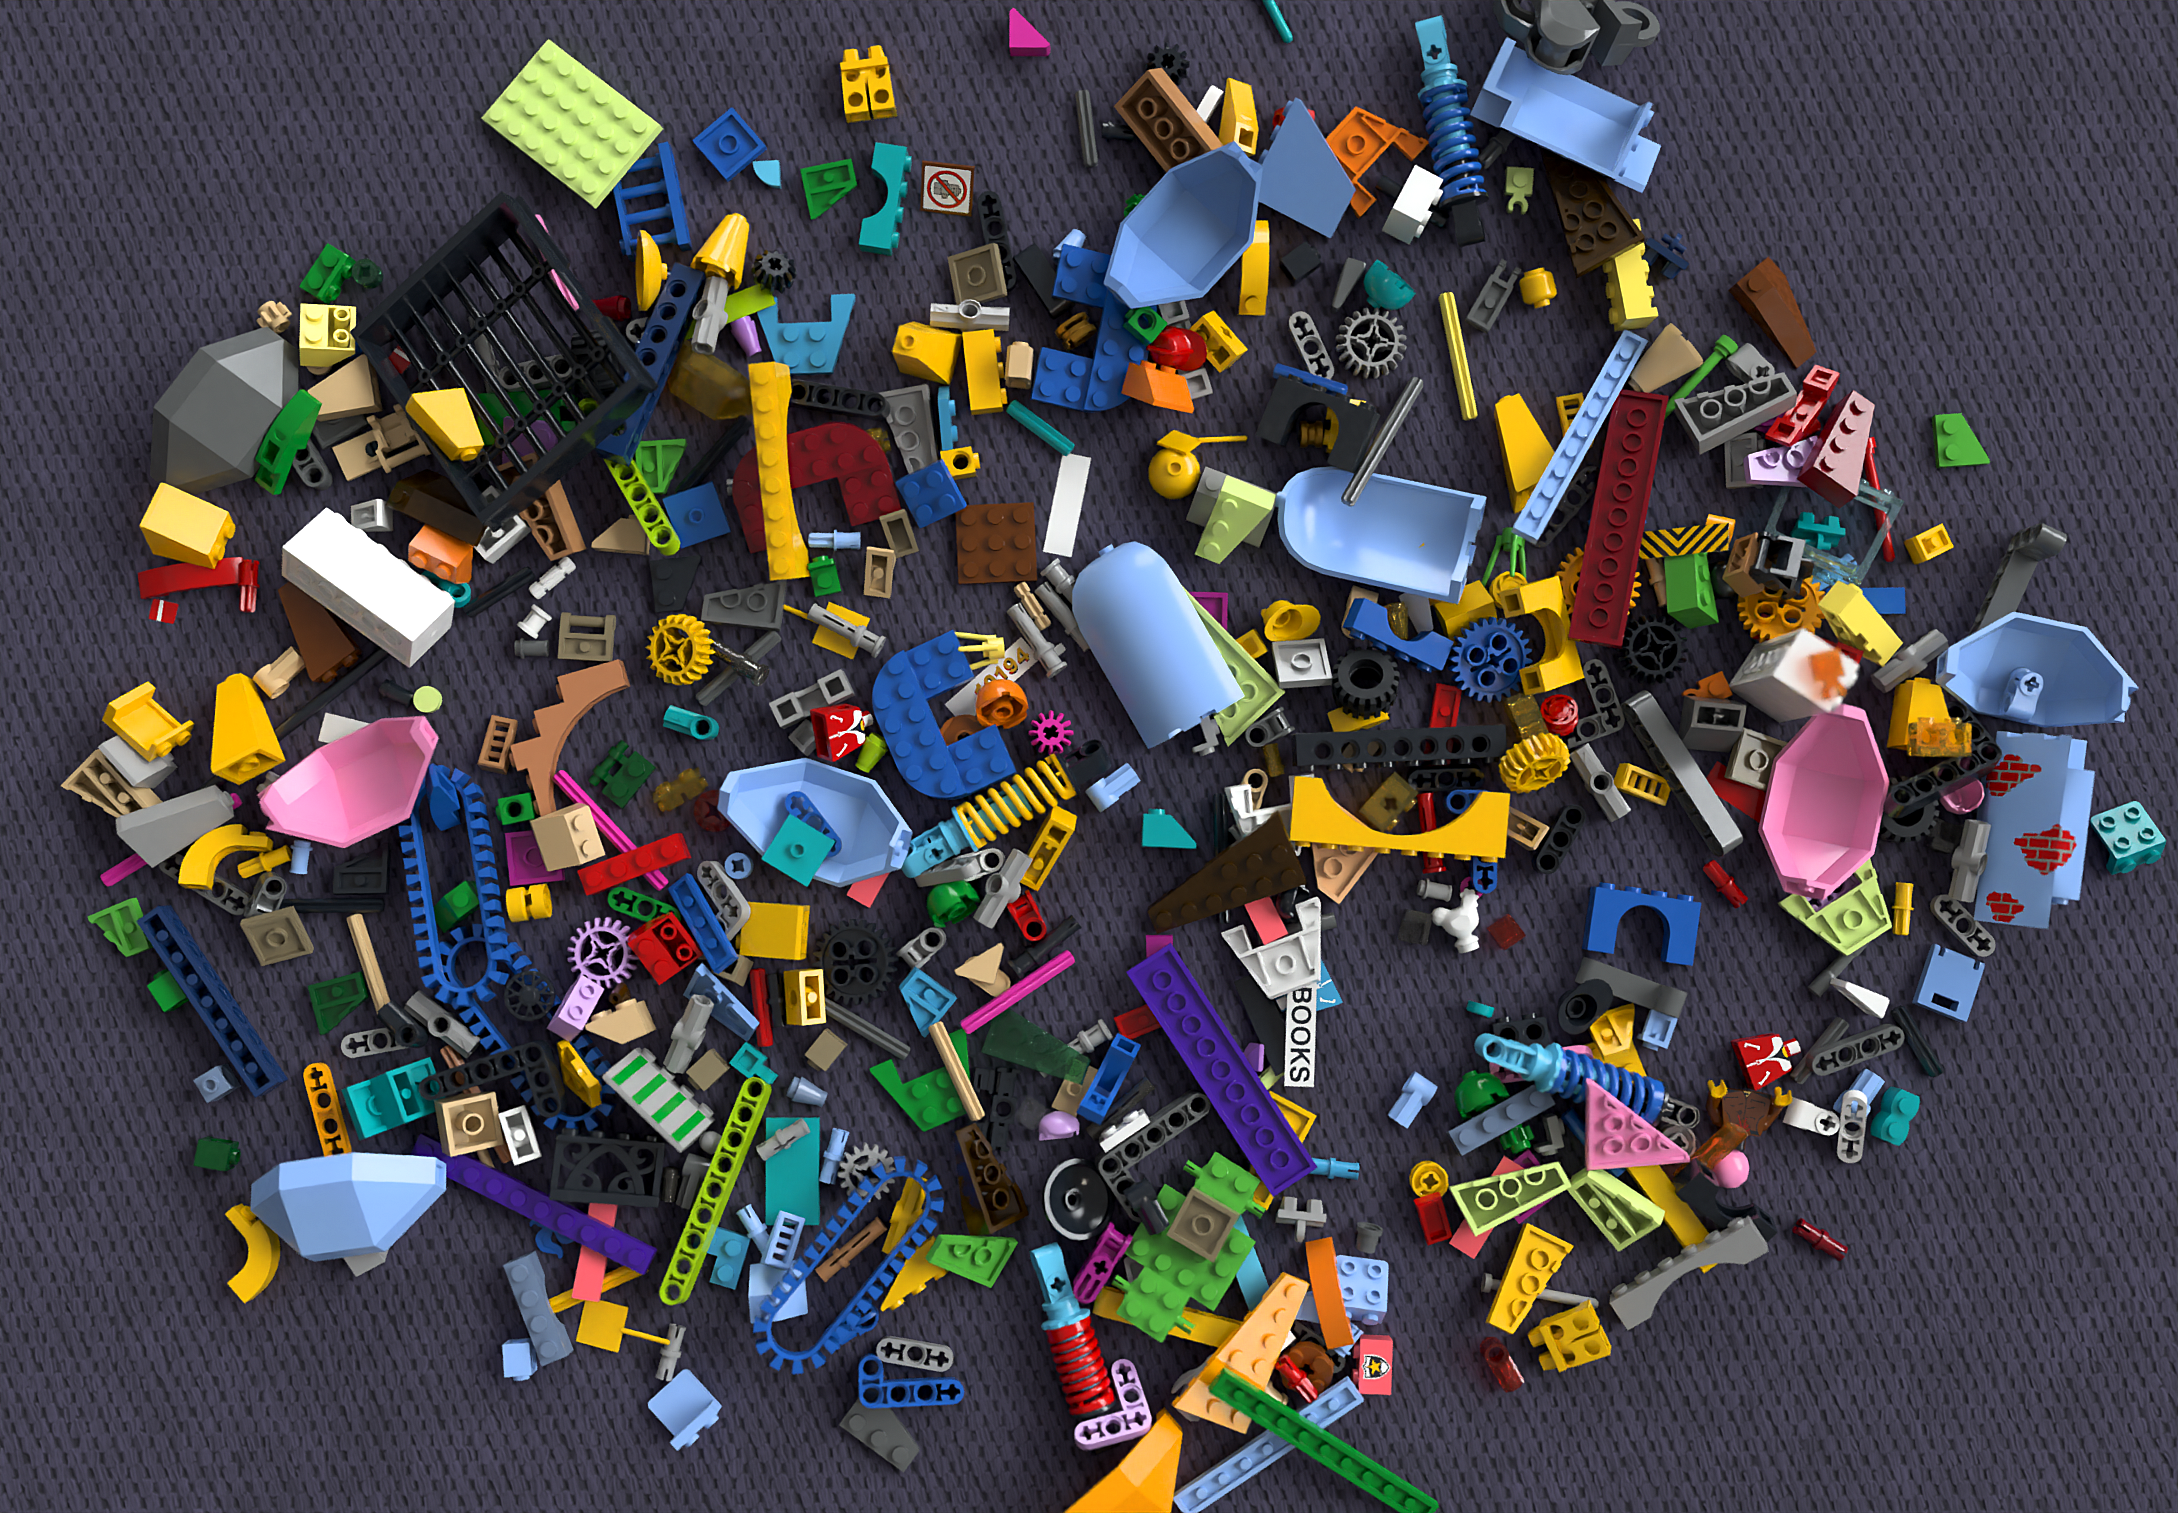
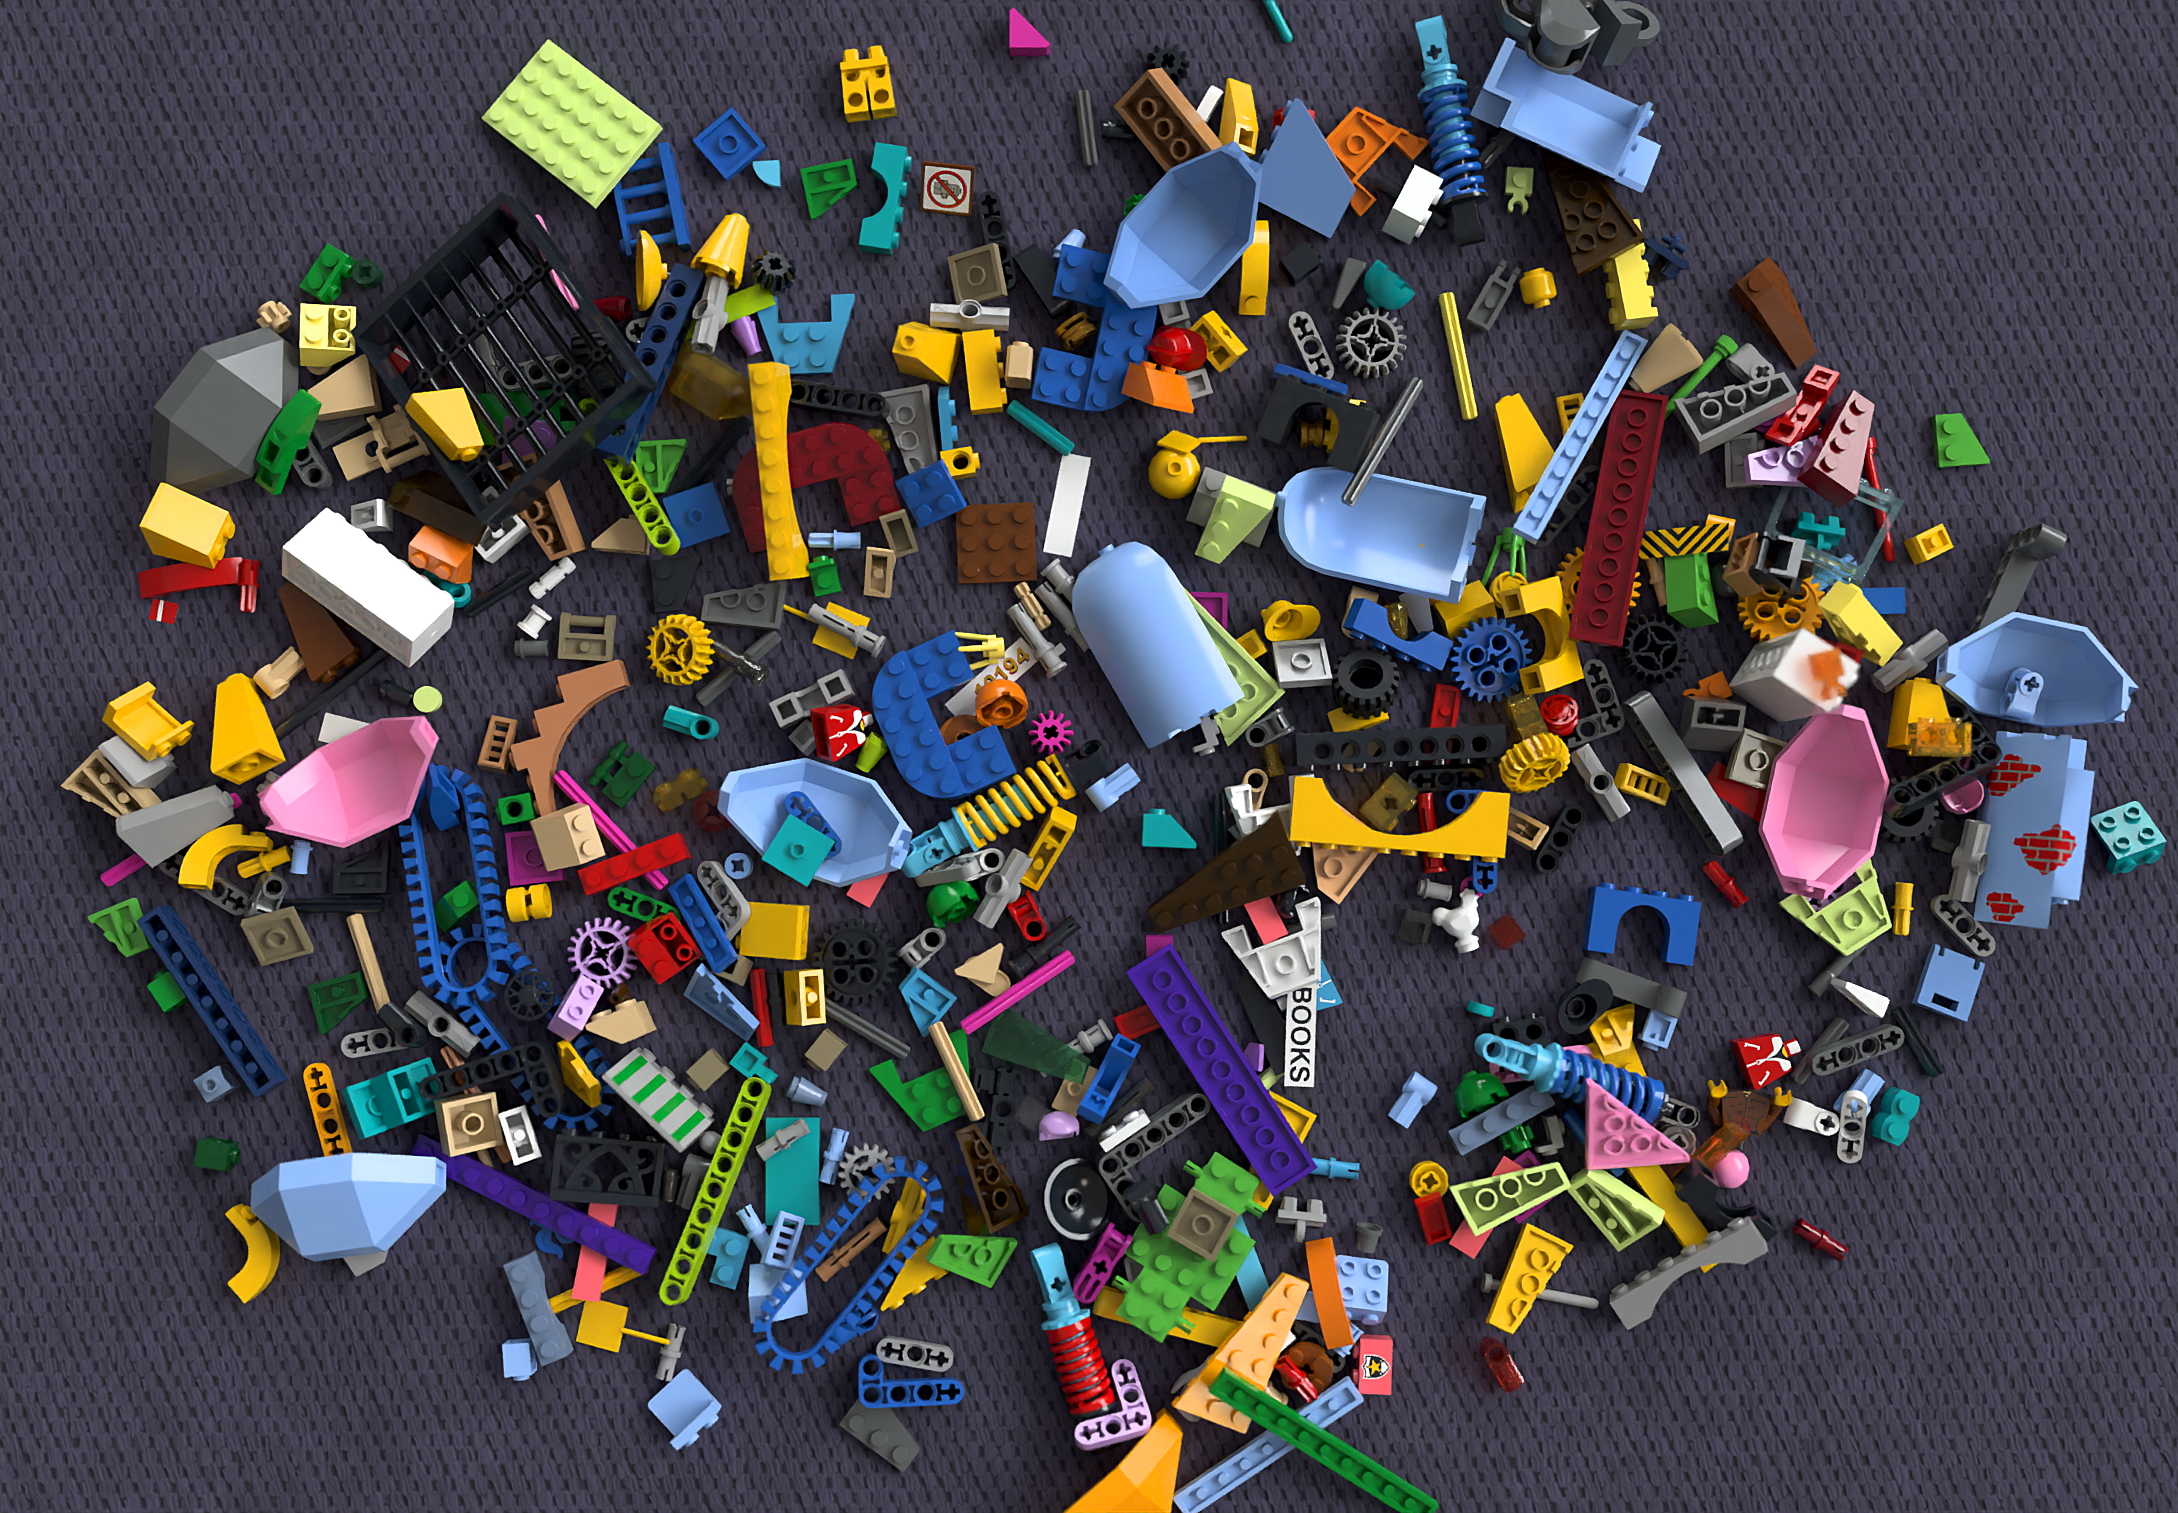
(688, 1033): light grey piece -> none
(1155, 324): green brick -> none
(1571, 1338): yellow hips -> none

